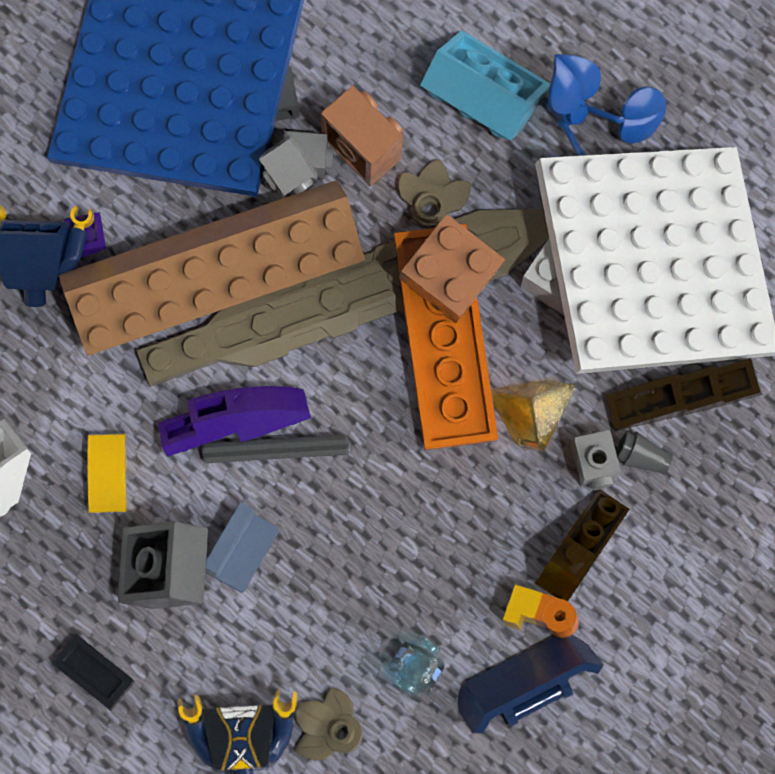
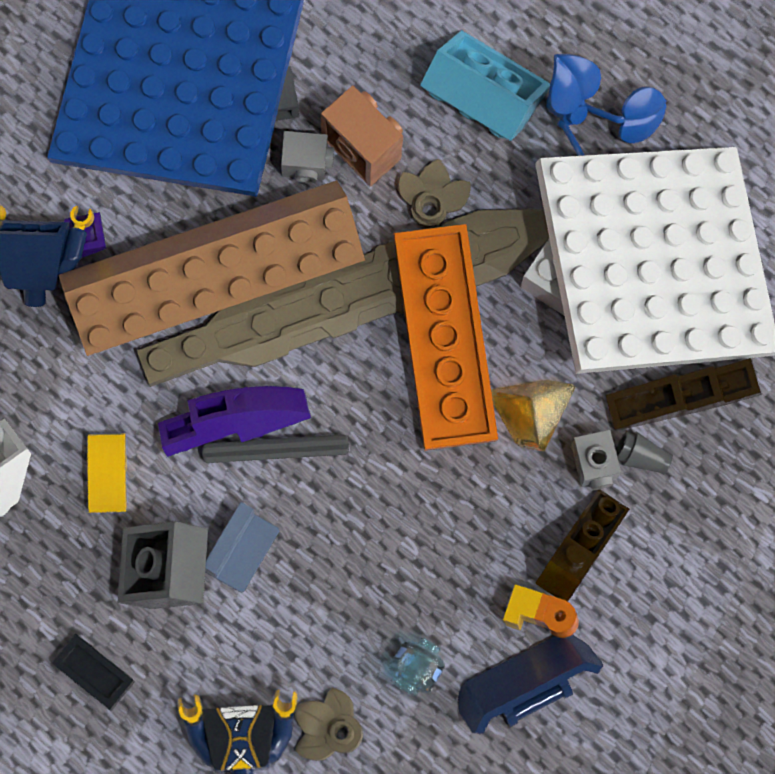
(287, 167): light grey brick -> none
(451, 268): nougat brick -> none

